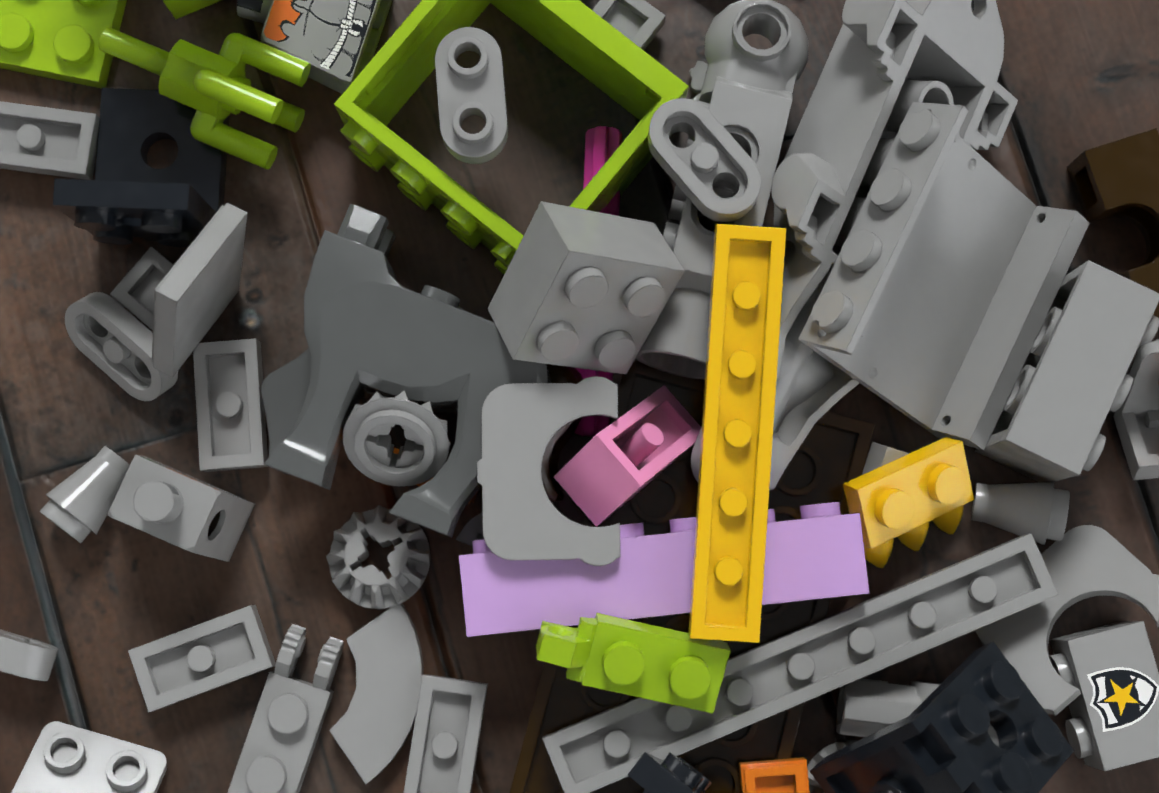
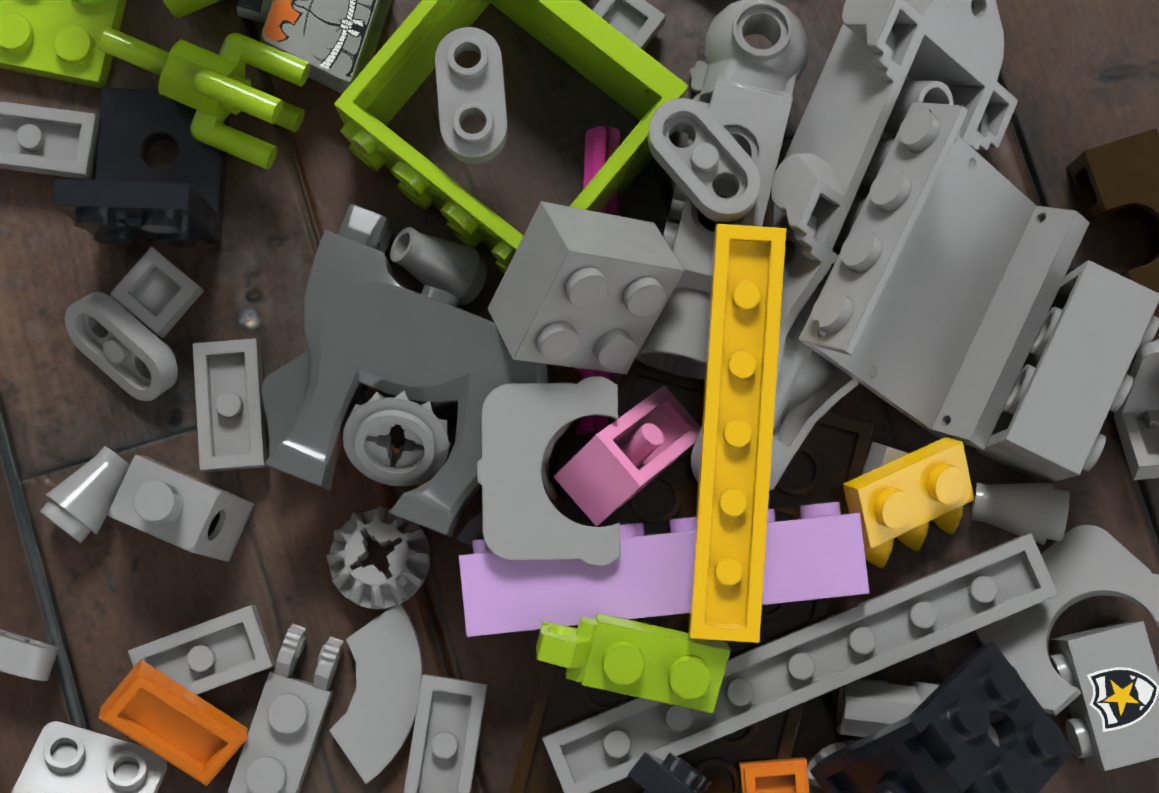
(173, 722): none -> orange tile
(198, 289): light grey tile -> none
(440, 263): none -> light grey cone

